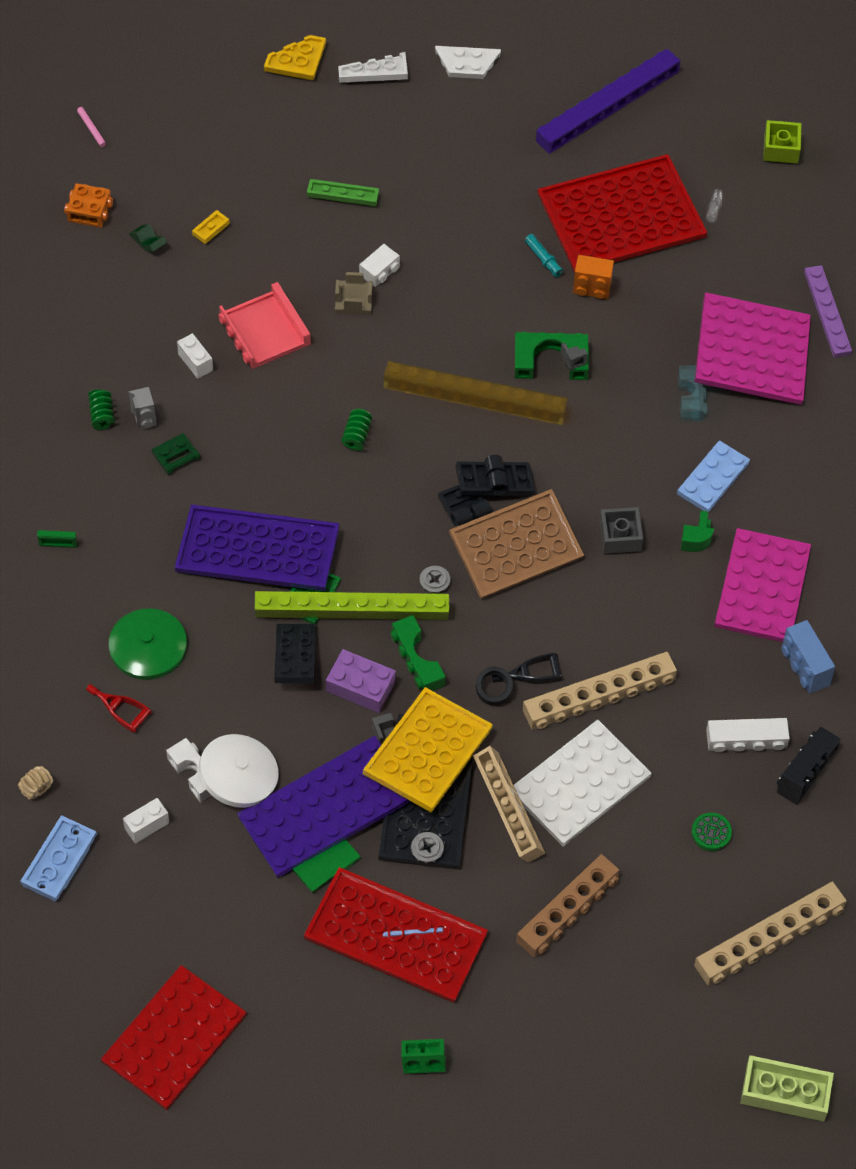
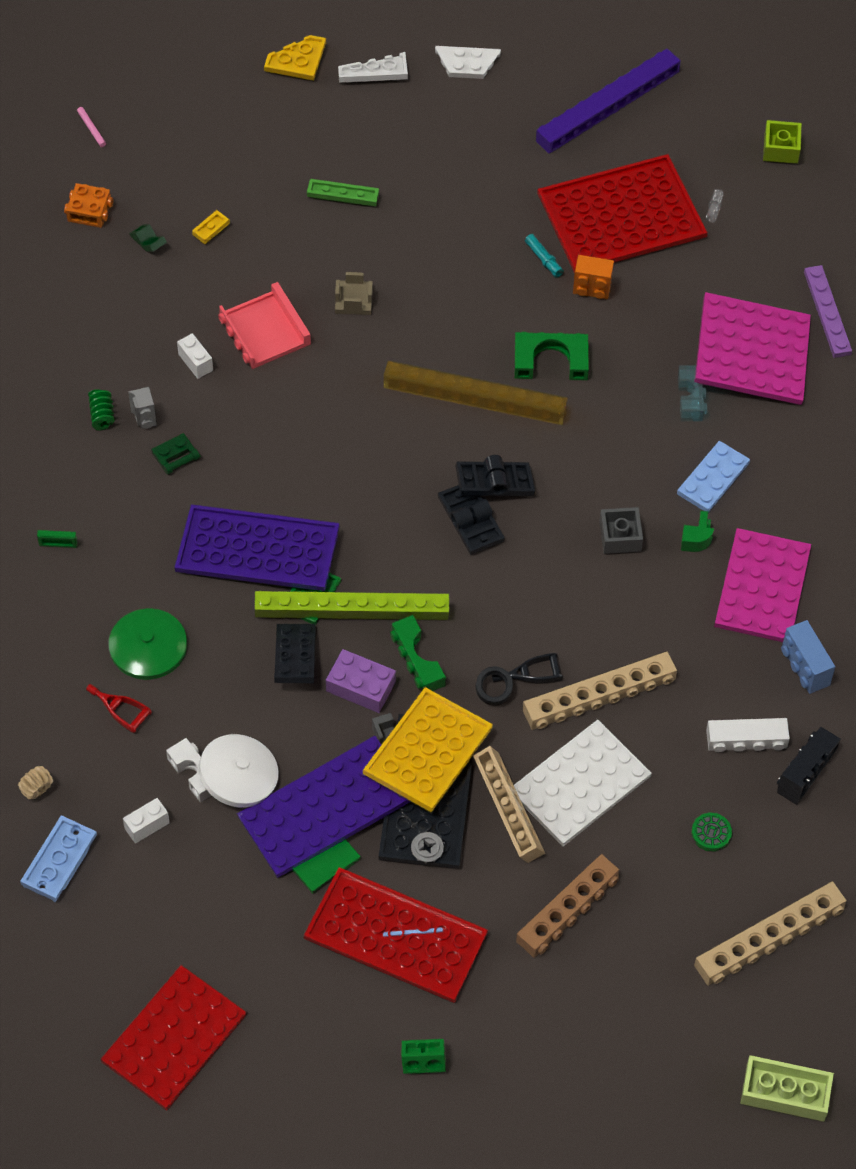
(356, 429): green piece -> none
(380, 265): white brick -> none
(435, 572): light grey gear -> none
(516, 543): medium nougat plate -> none
(573, 357): dark grey panel -> none

